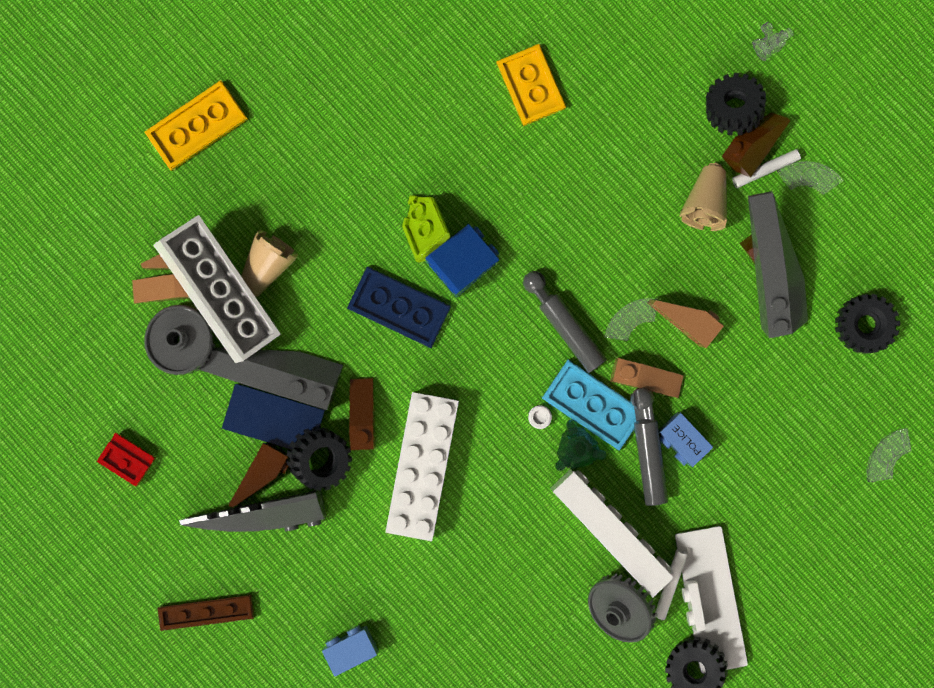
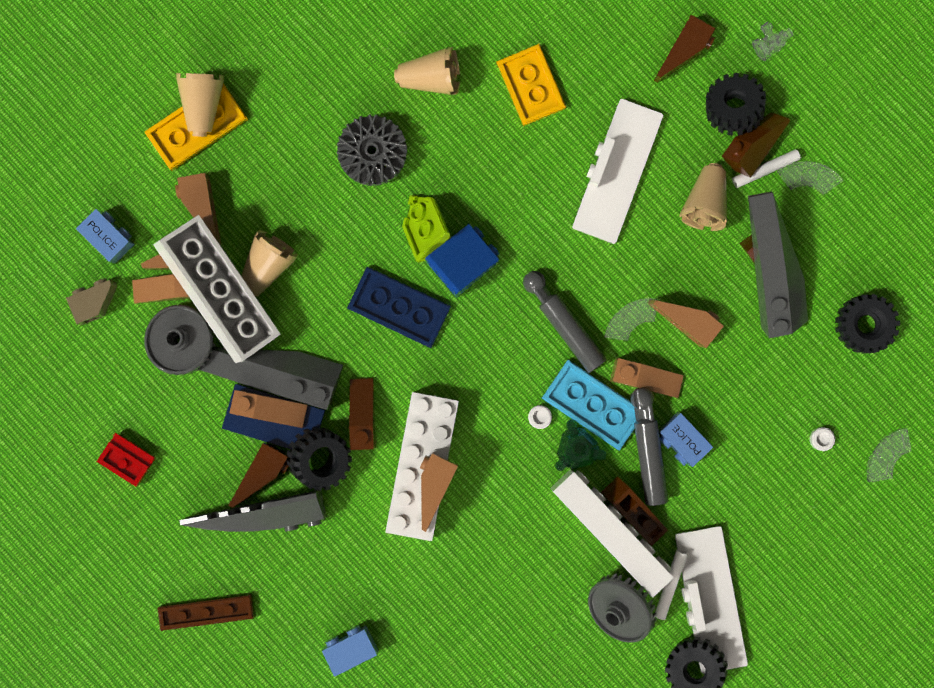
(93, 302): none -> dark tan slope
(105, 235): none -> medium blue brick
(198, 199): none -> medium nougat slope
(199, 101): none -> tan cone
(268, 408): none -> medium nougat slope
(367, 133): none -> dark grey wheel
(431, 72): none -> tan cone
(434, 483): none -> medium nougat slope
(617, 171): none -> white bracket
(634, 511): none -> reddish brown slope
(690, 43): none -> reddish brown slope
(822, 439): none -> white tile

